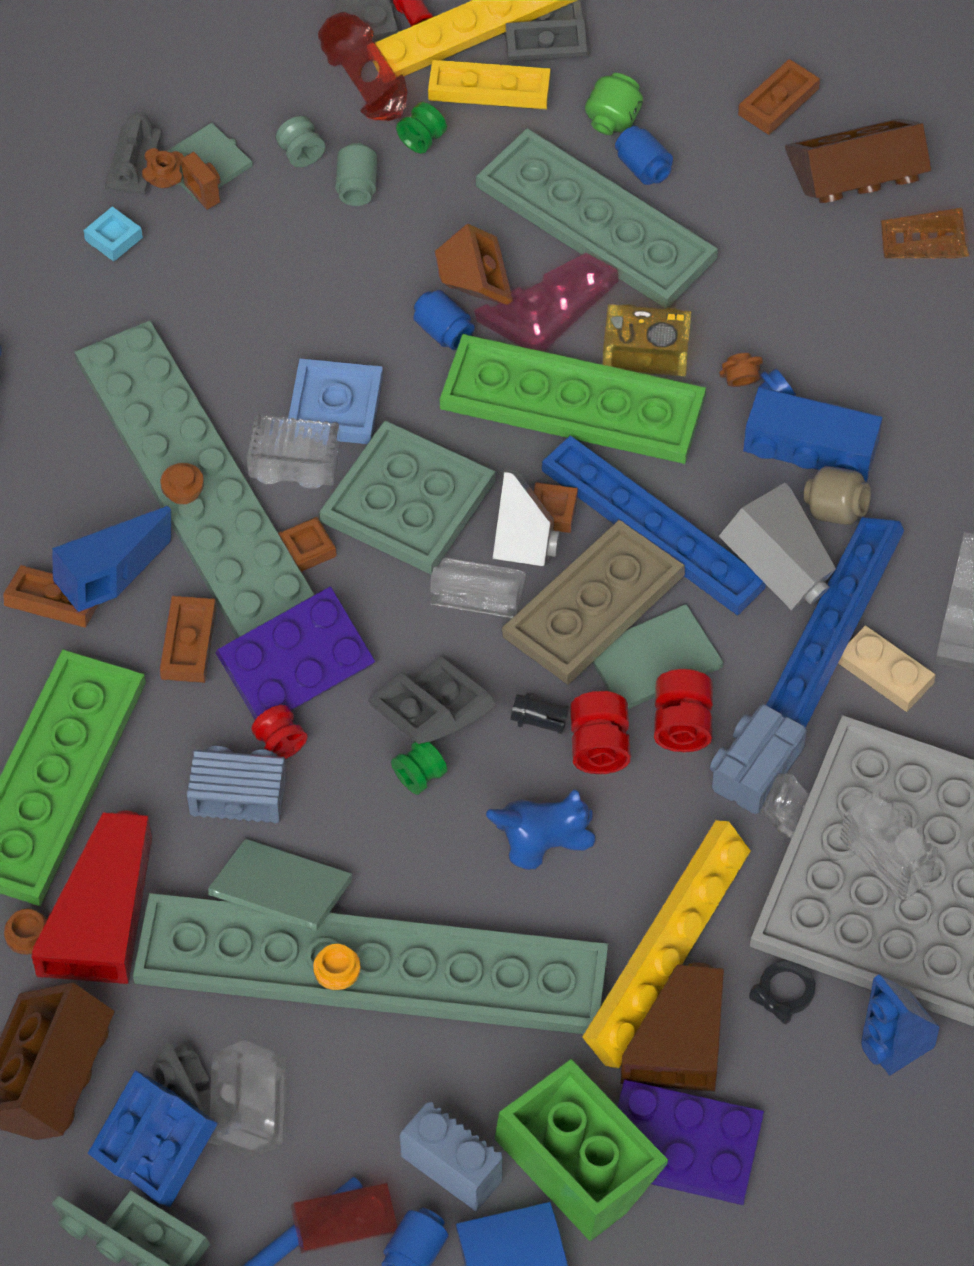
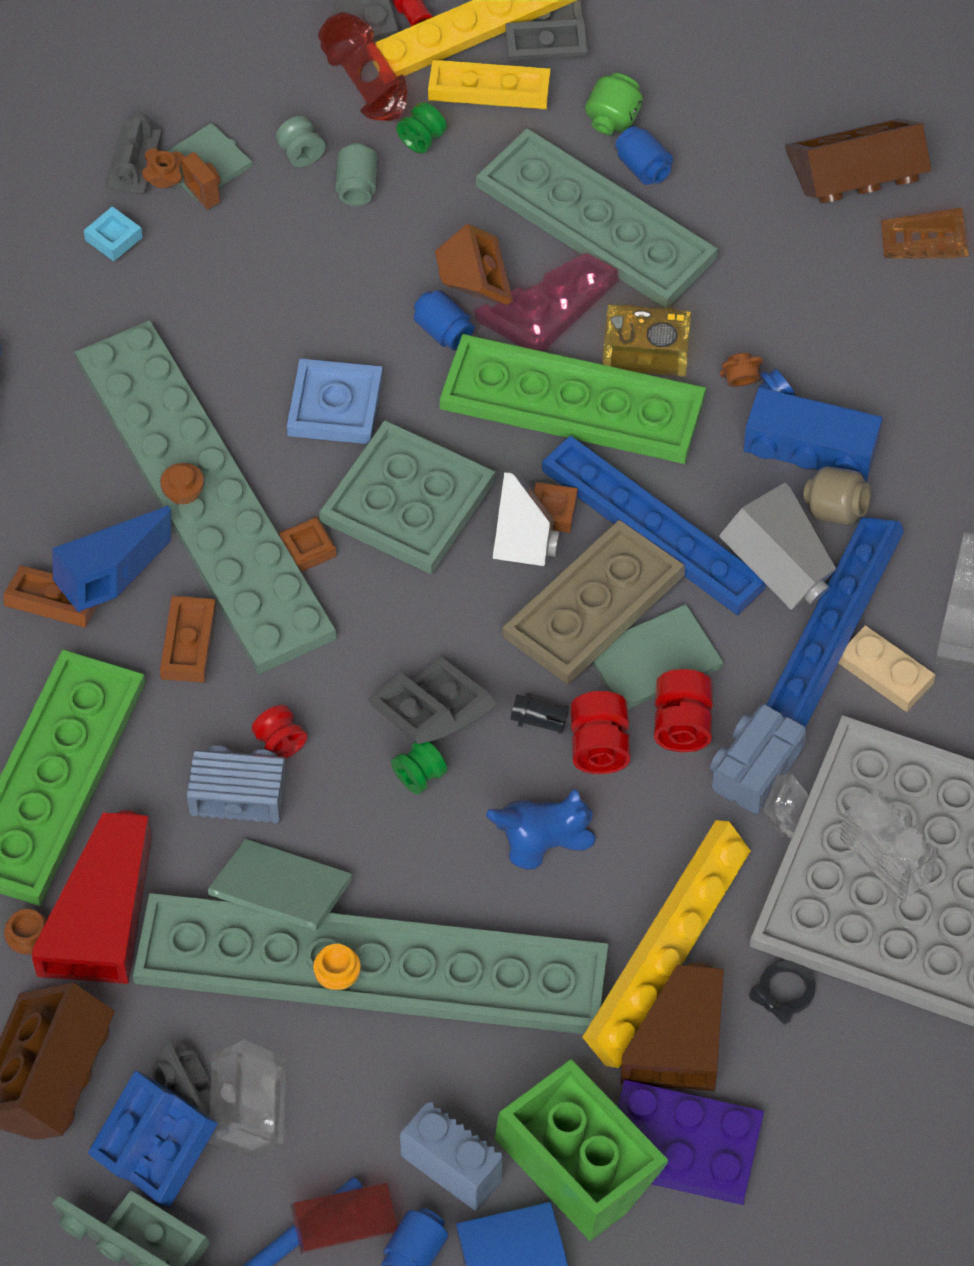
(293, 451): clear brick -> none
(296, 655): dark purple plate -> none
(477, 587): clear panel -> none
(779, 96): dark orange plate -> none
(896, 1026): blue slope -> none

